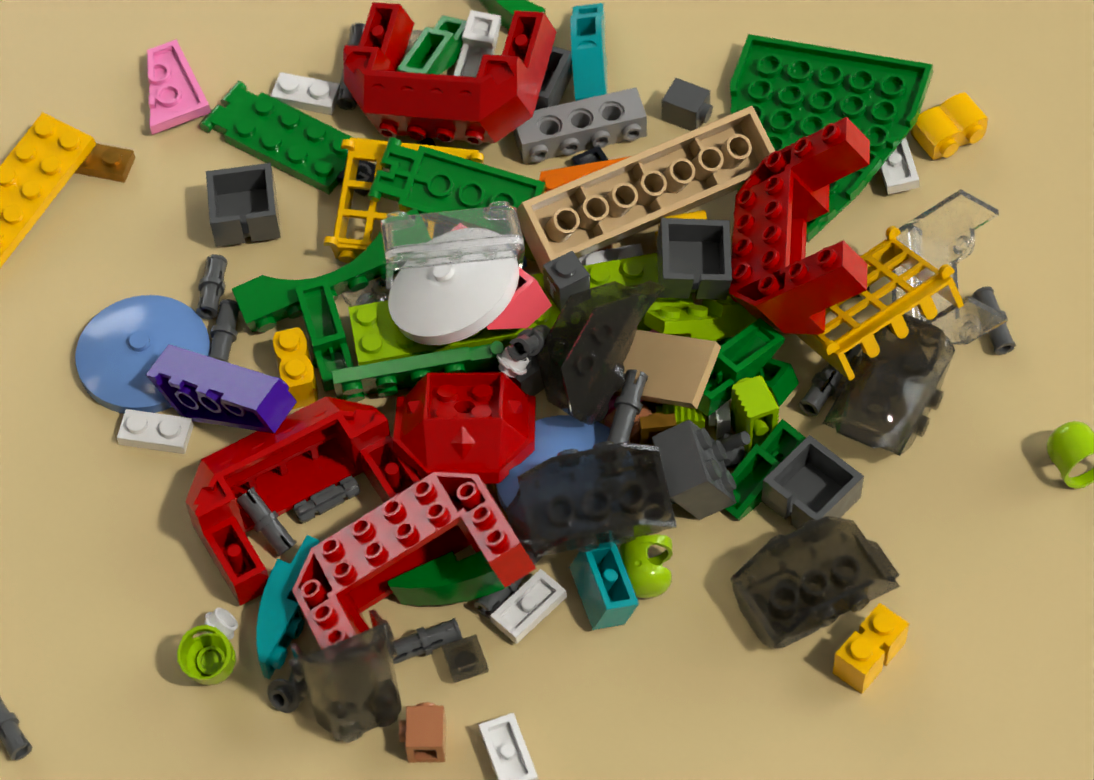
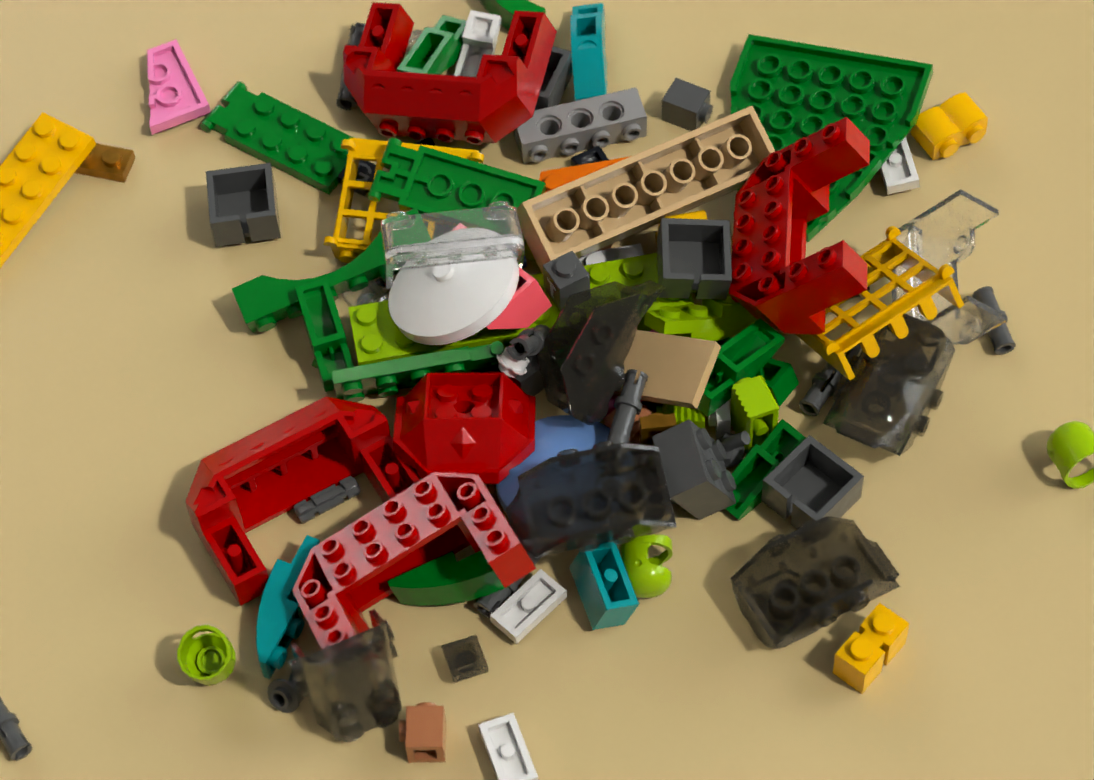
(127, 341): medium blue dish -> none
(155, 431): white plate -> none
(211, 286): dark grey pin -> none
(220, 391): dark purple wedge -> none
(223, 621): white plate -> none
(224, 331): dark grey pin -> none
(266, 521): dark grey pin -> none
(296, 365): yellow brick -> none
(306, 93): white plate -> none
(426, 640): dark grey pin -> none

